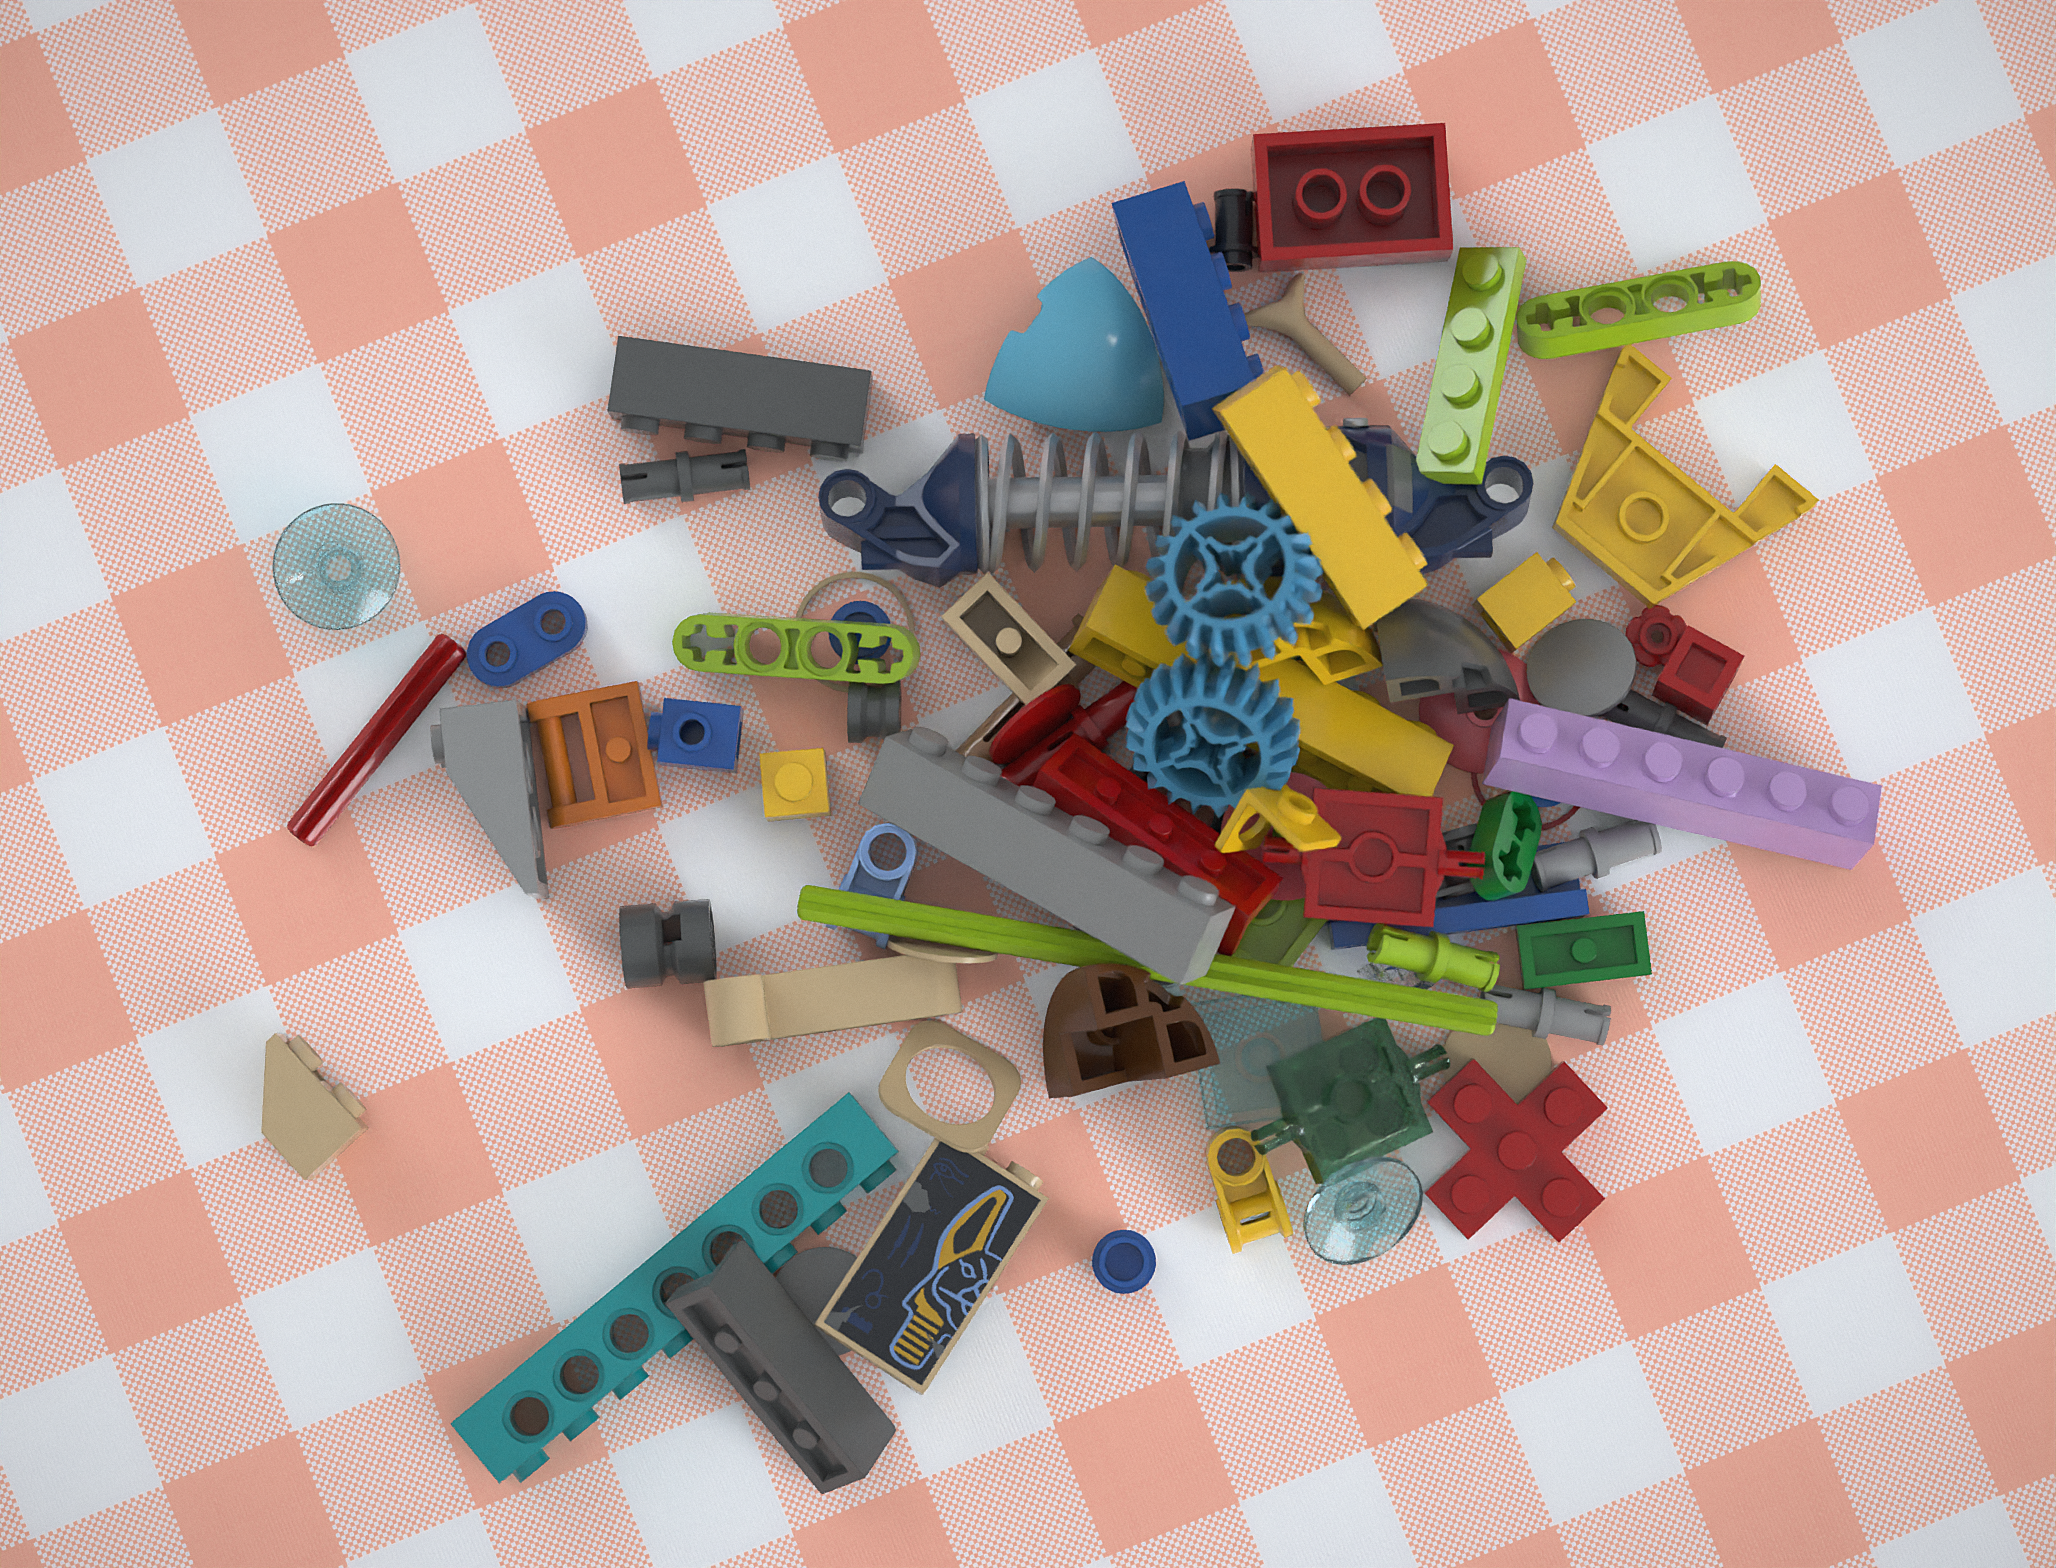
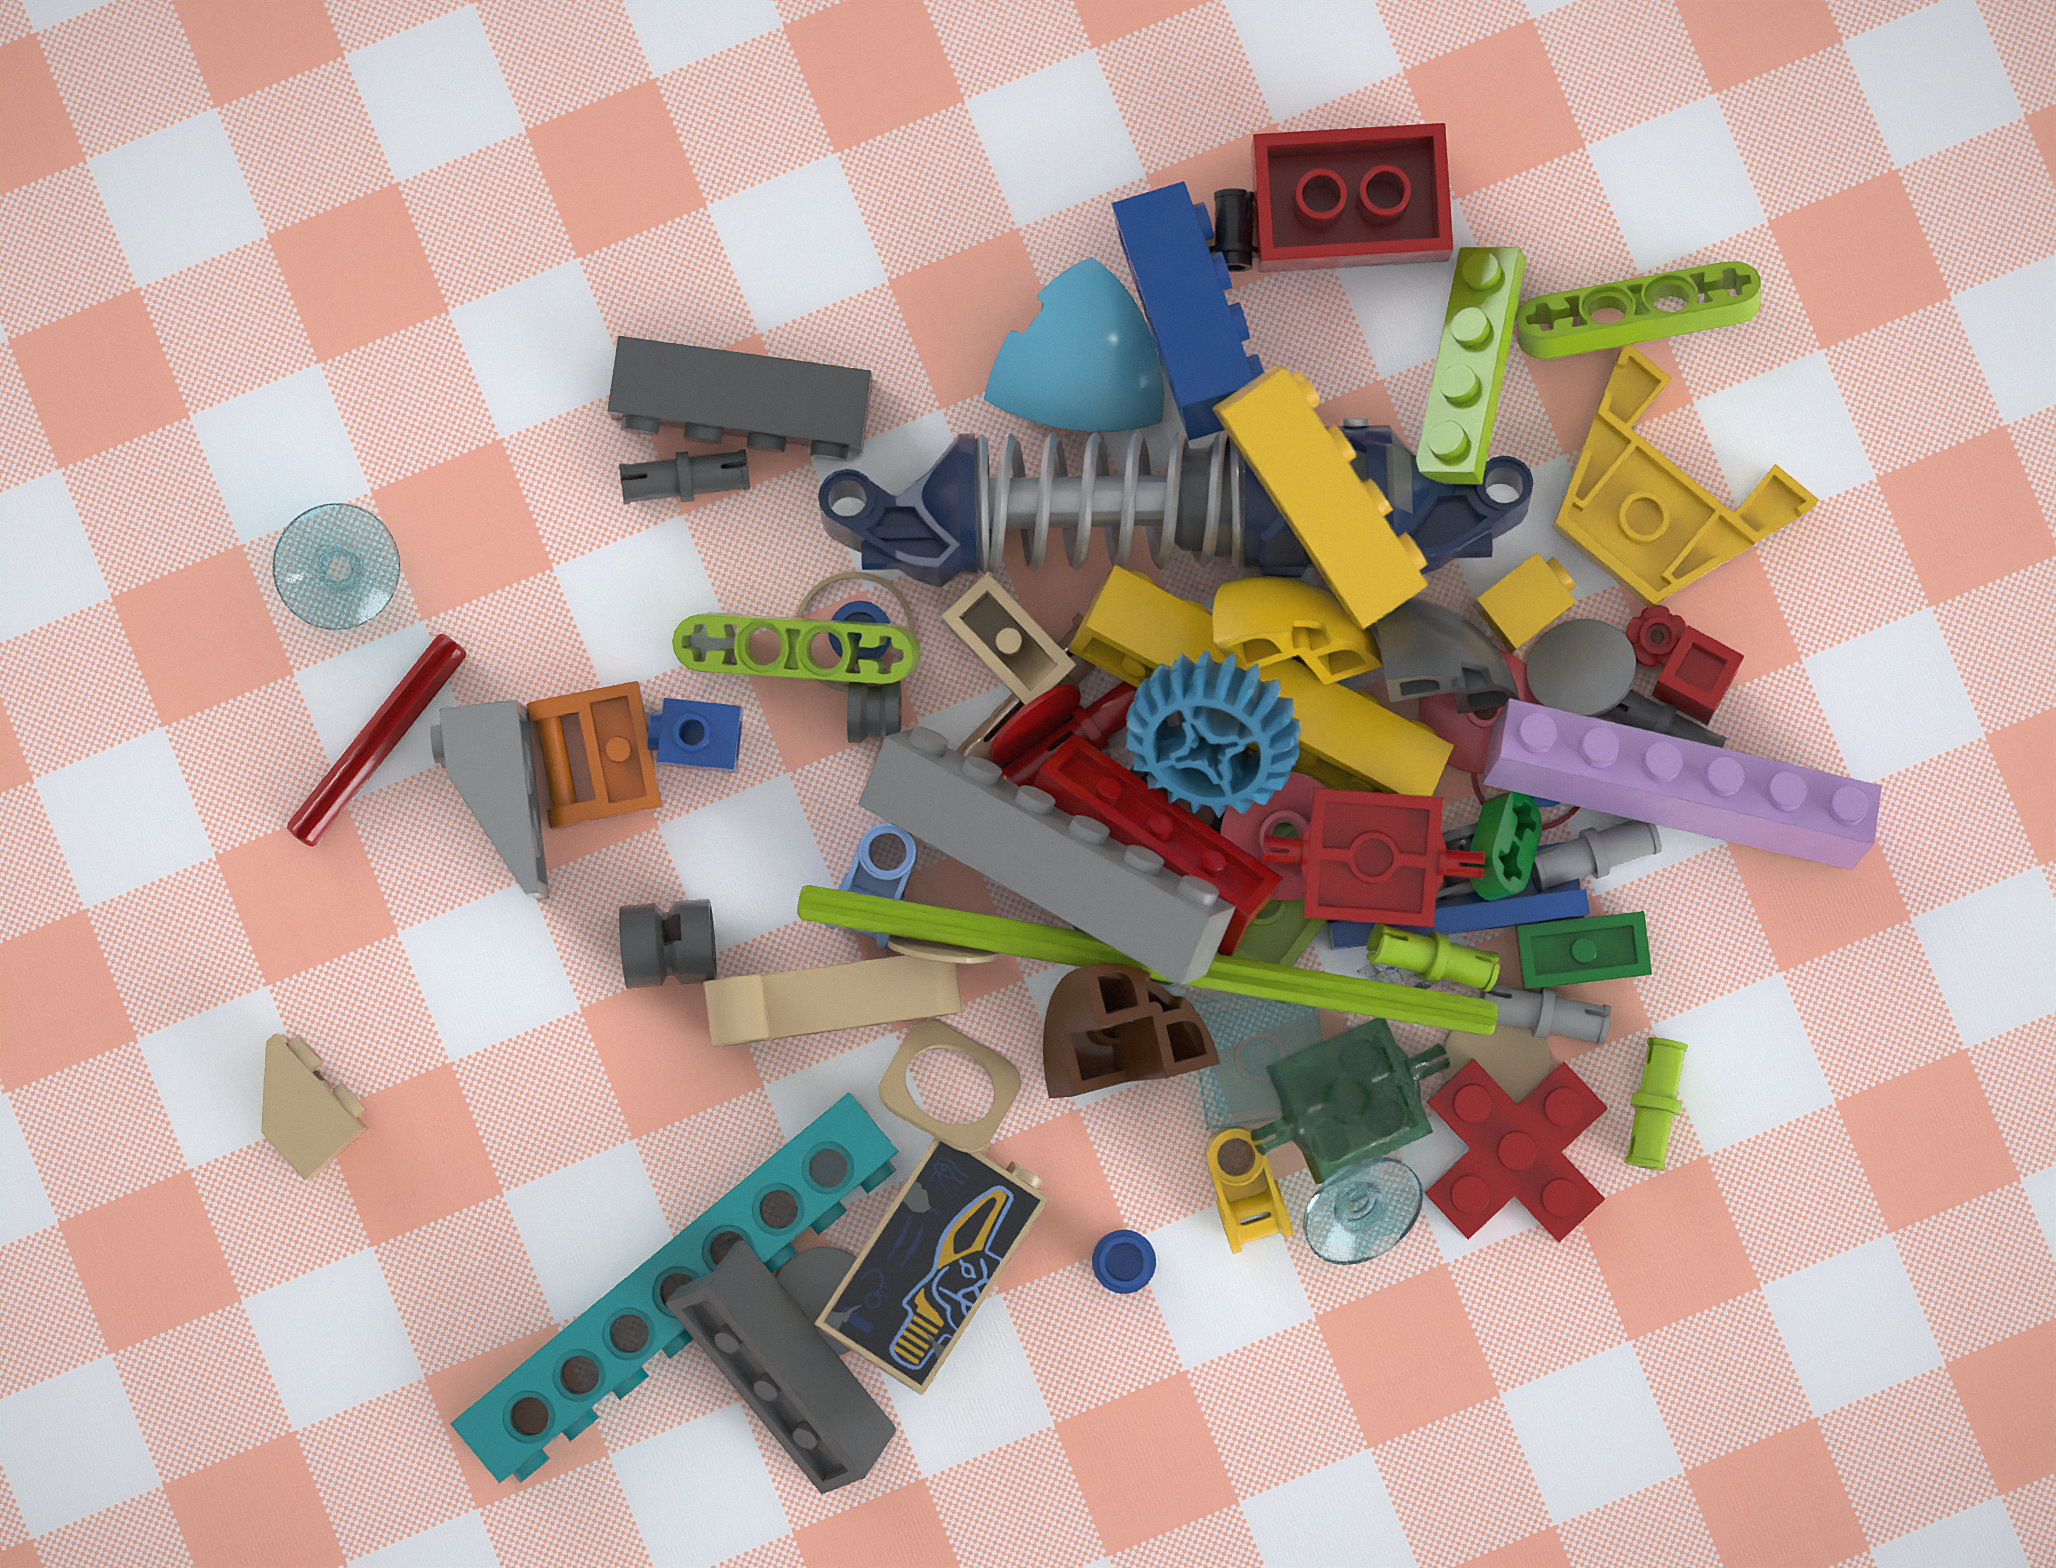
(528, 643): blue plate -> none
(795, 784): yellow brick -> none
(1201, 618): dark azure gear -> none
(1283, 809): yellow bracket -> none
(1290, 318): tan piece -> none
(1656, 1103): none -> lime pin

